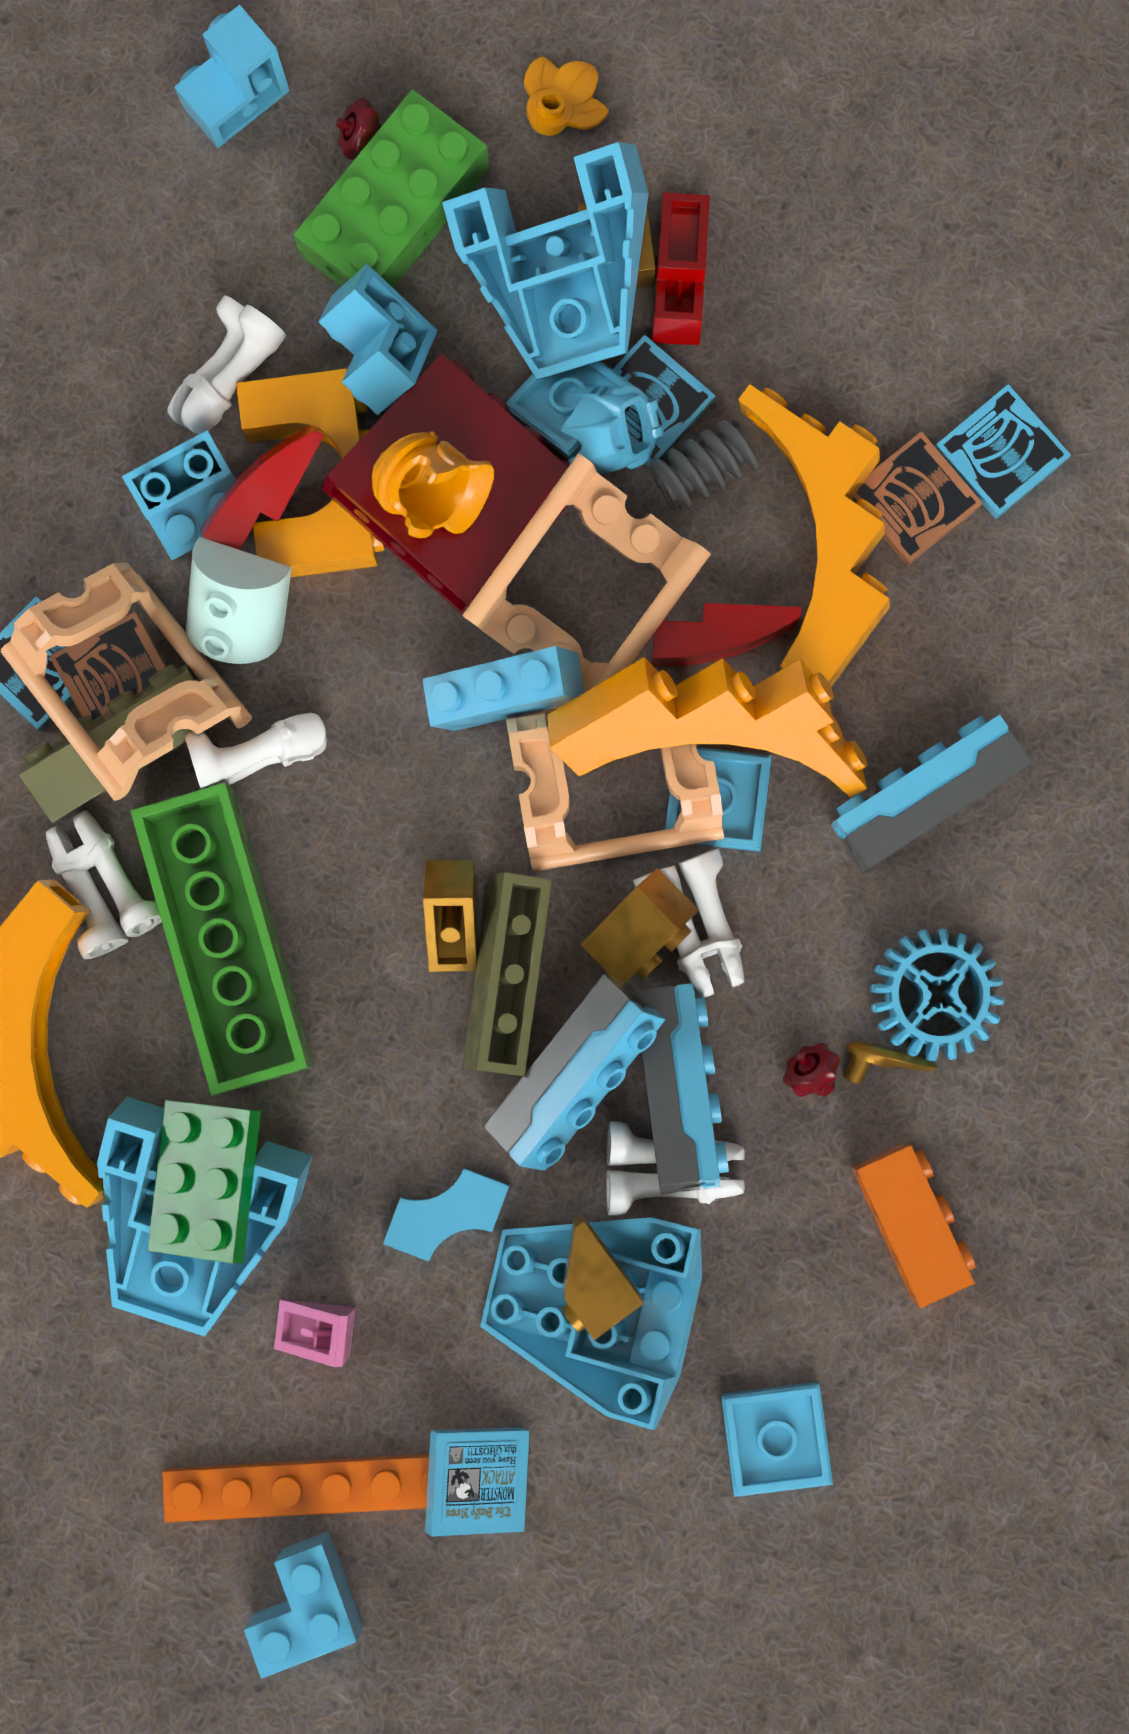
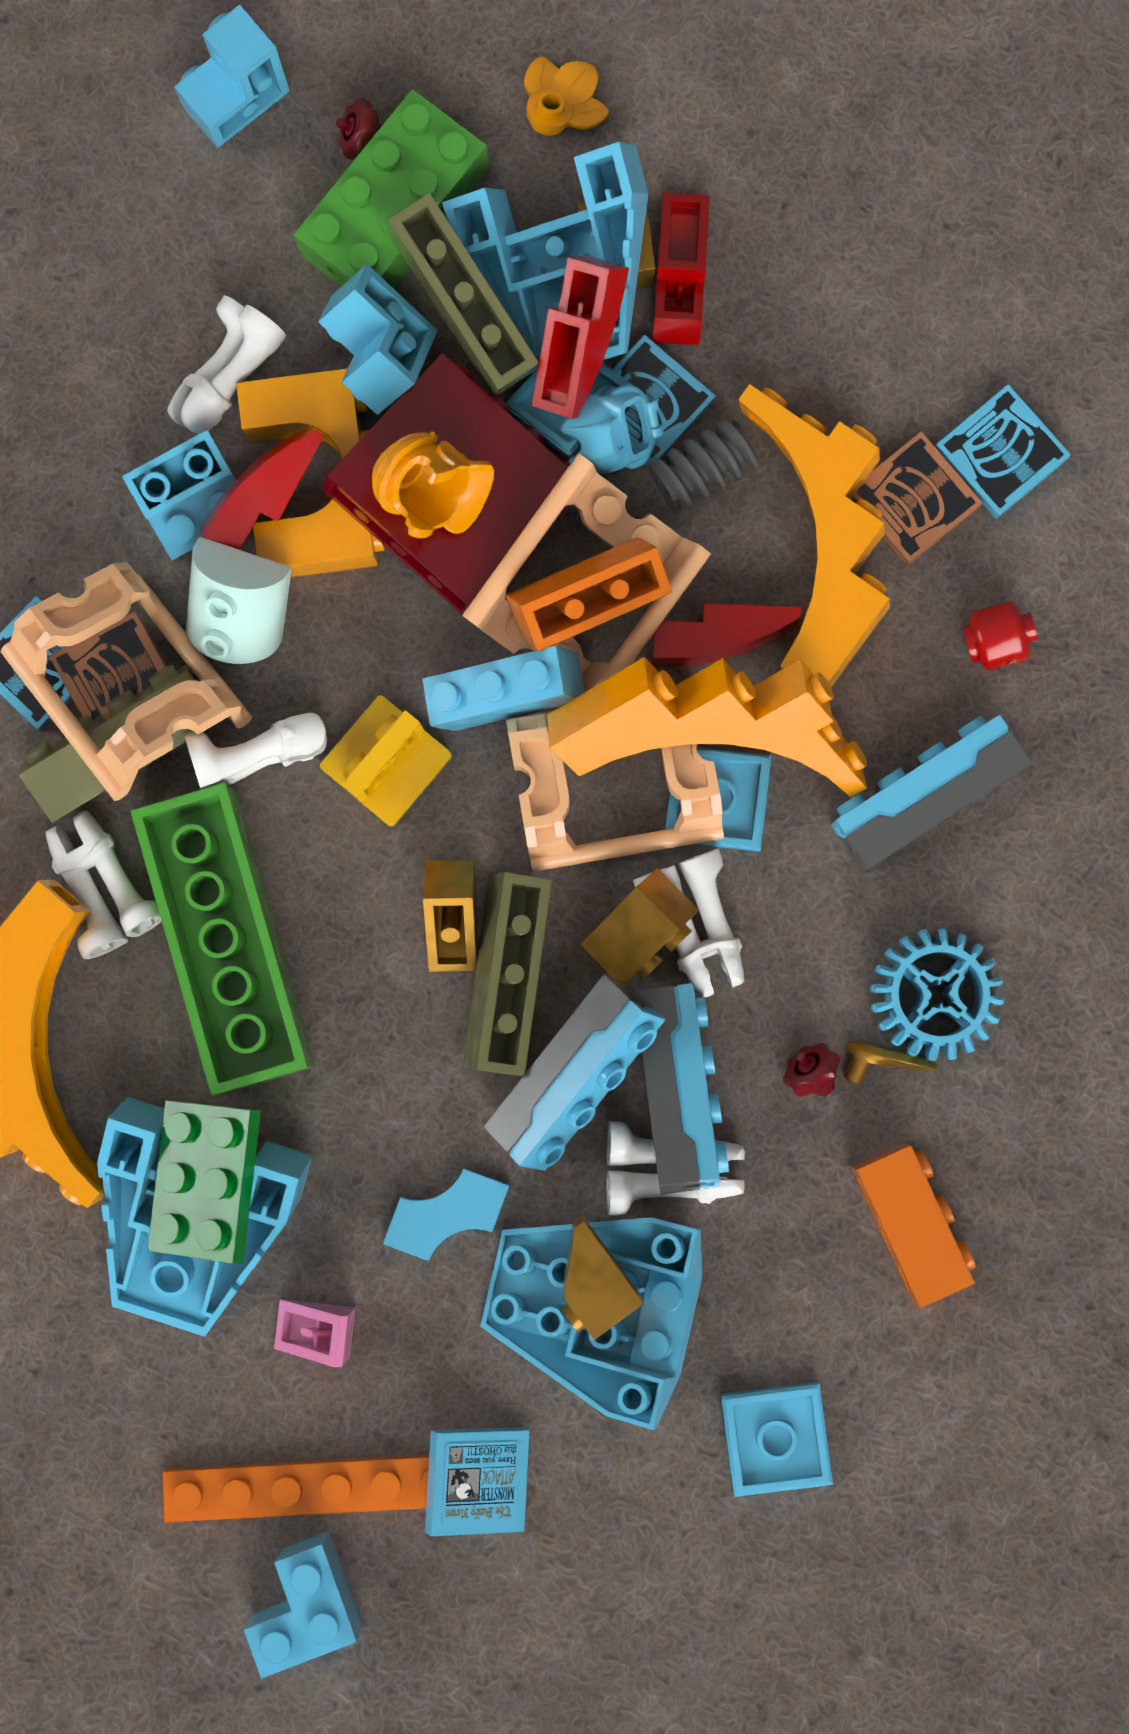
(386, 760): none -> yellow bracket
(461, 295): none -> olive brick
(578, 334): none -> red slope
(589, 593): none -> orange brick
(999, 635): none -> red head

